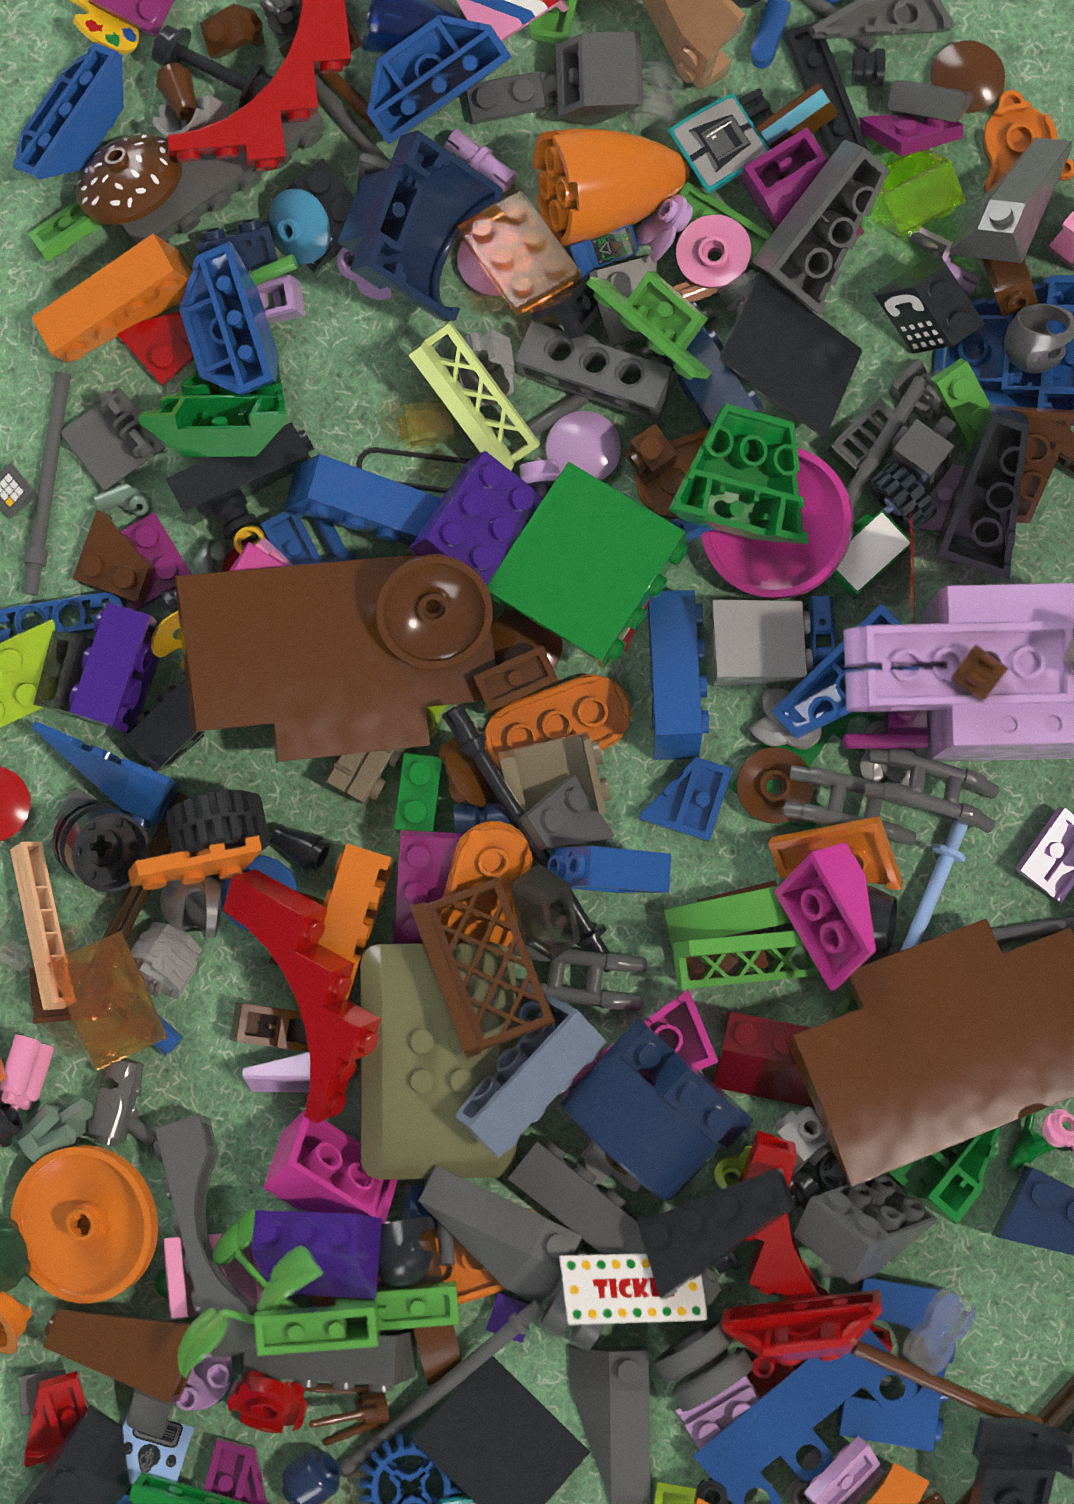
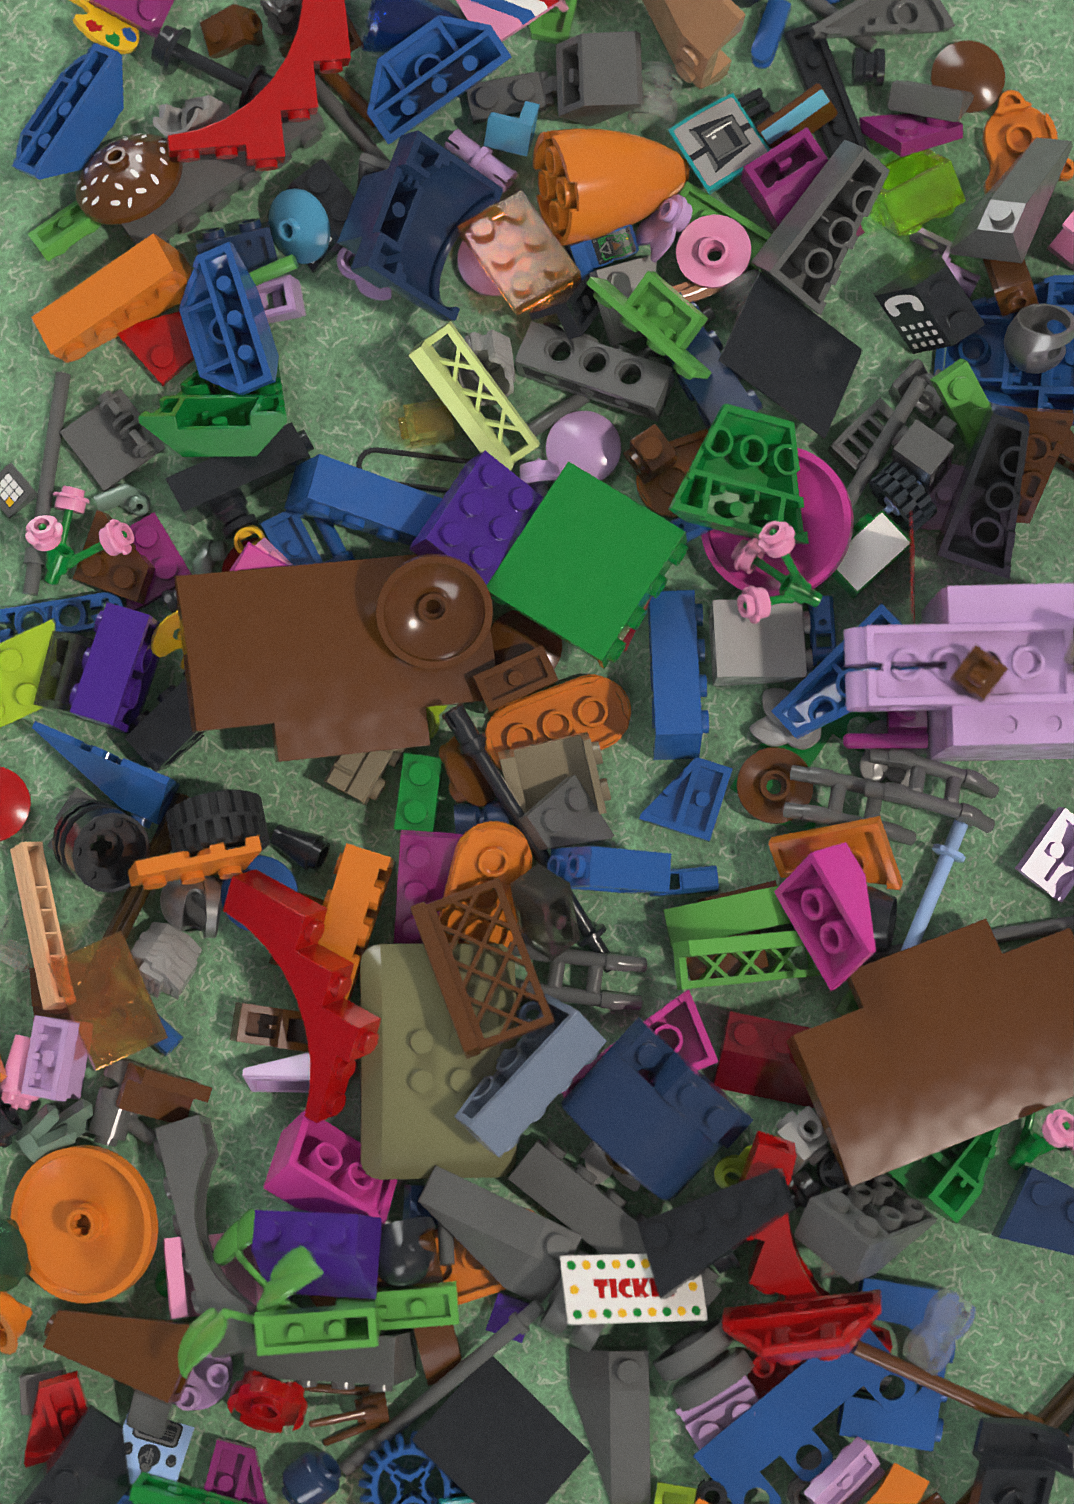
(50, 536): none -> bright pink plant
(55, 1060): none -> lavender bracket
(159, 1093): none -> reddish brown panel
(177, 88): reddish brown cone -> none
(512, 133): none -> dark azure panel
(694, 880): none -> blue bar
(777, 541): none -> bright pink plant

